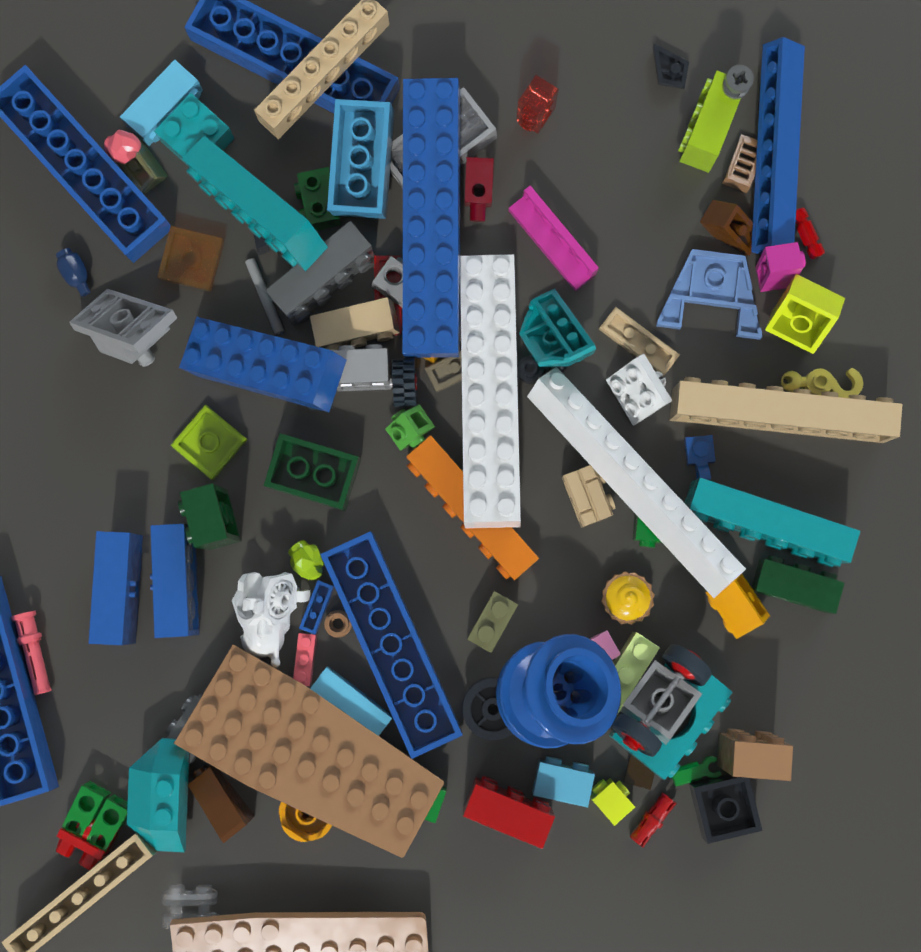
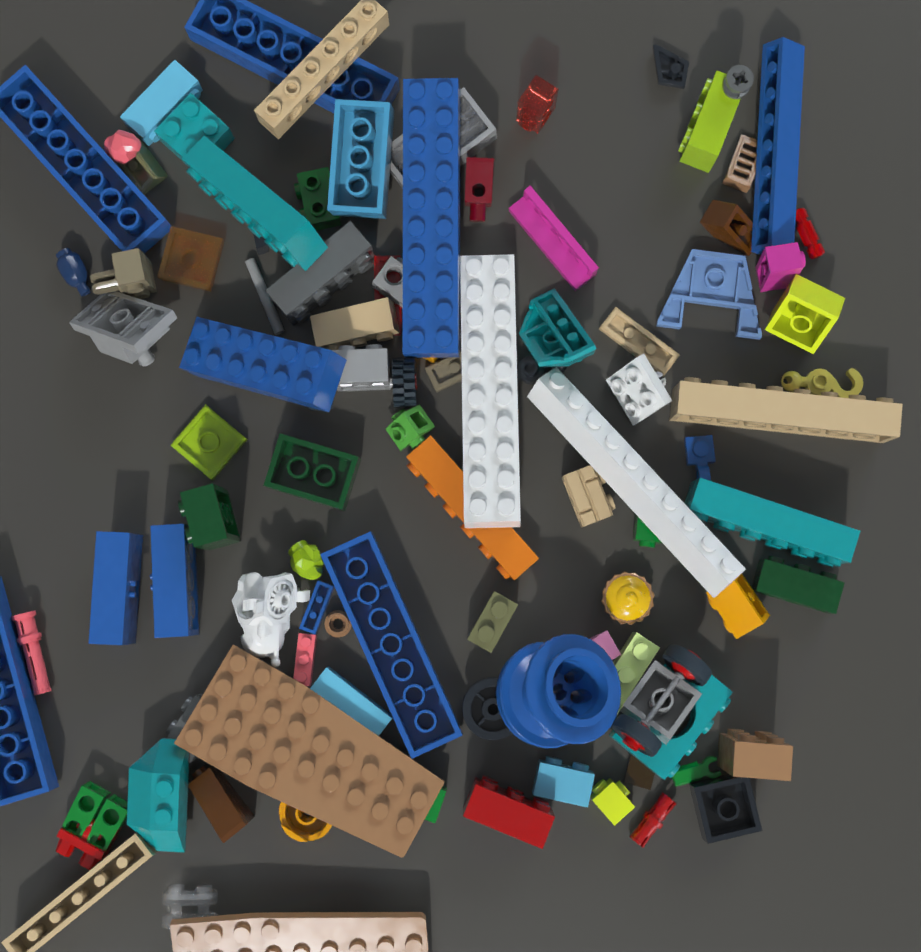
(130, 274): none -> dark tan brick

